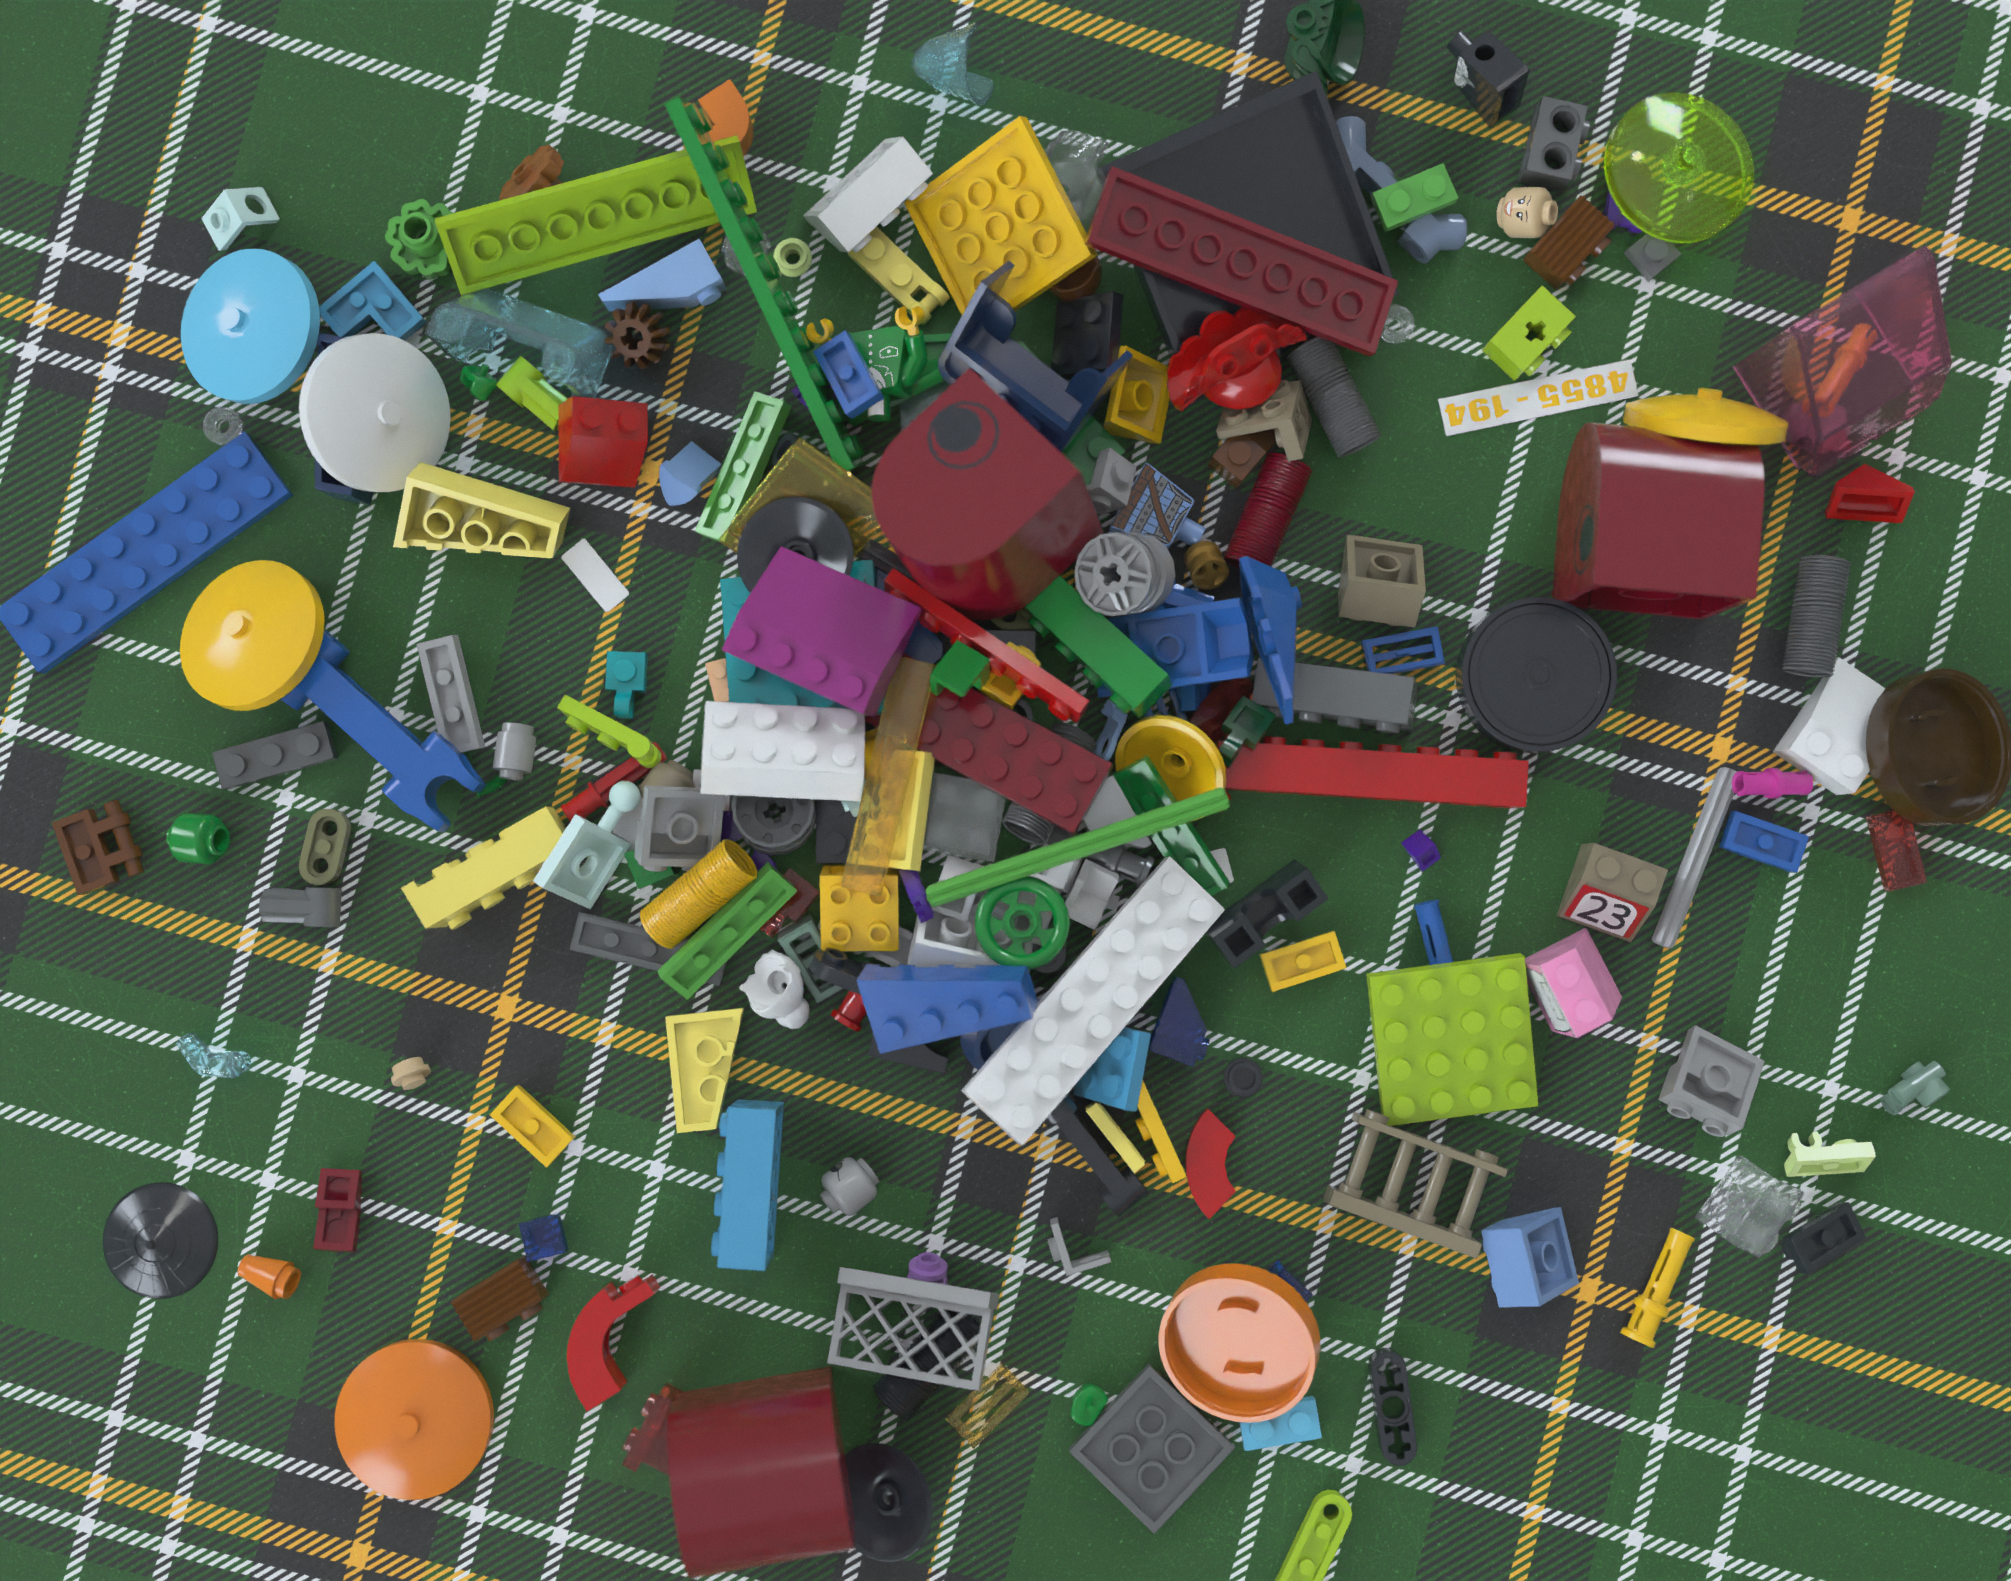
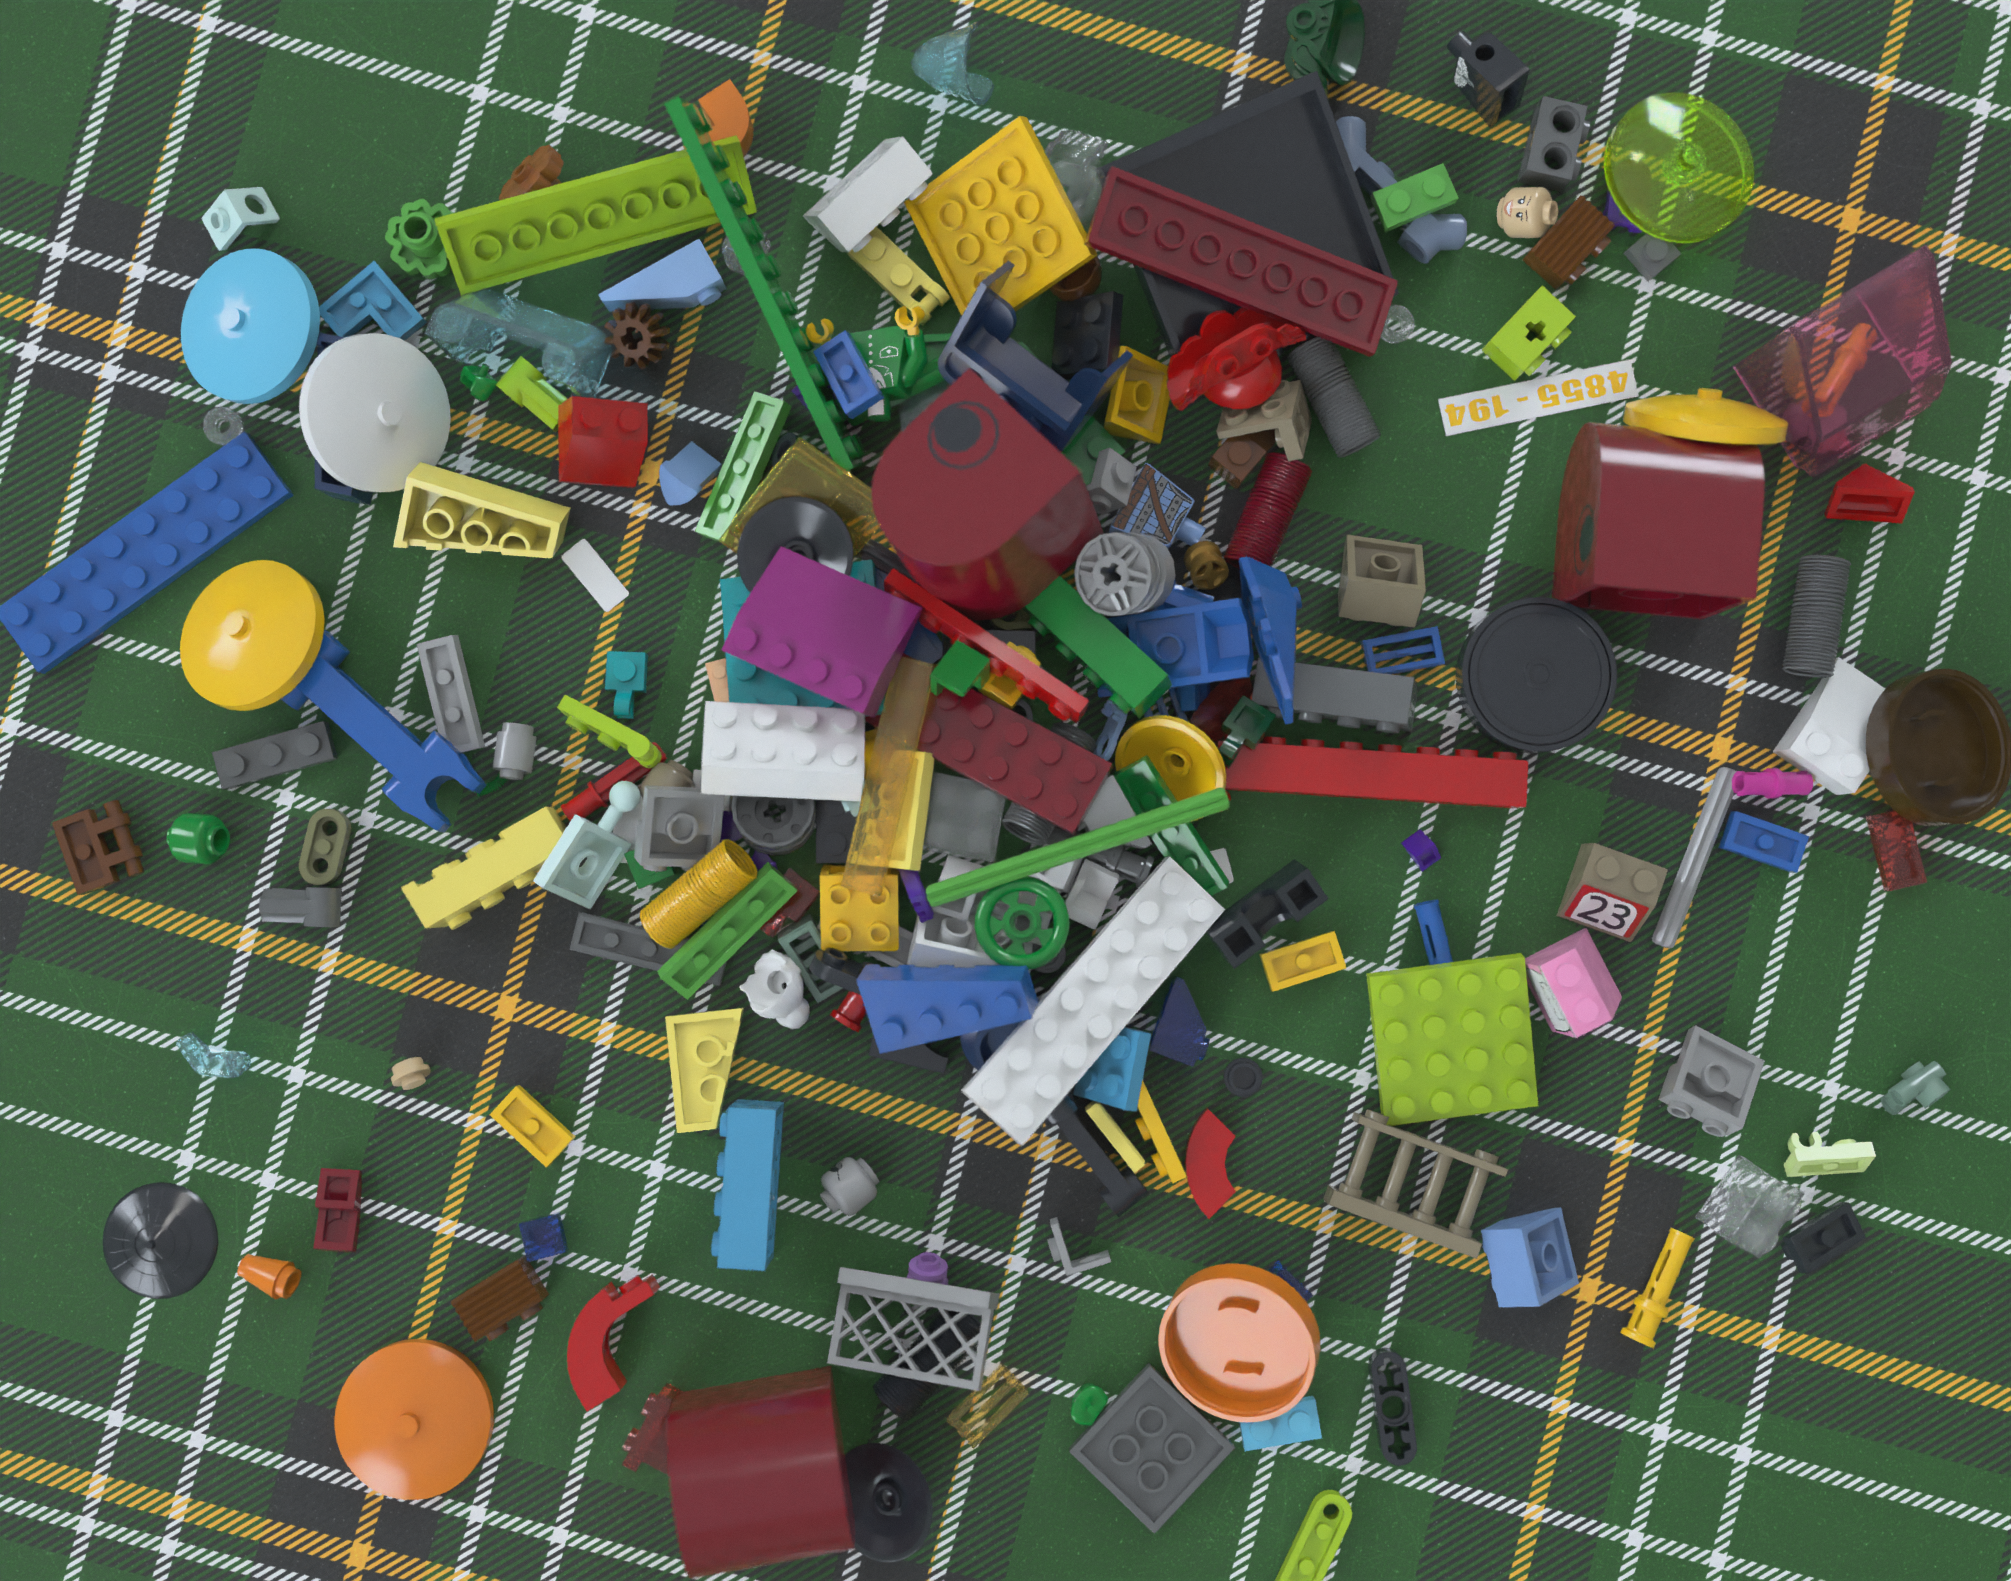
(790, 246): yellowish green plate -> none

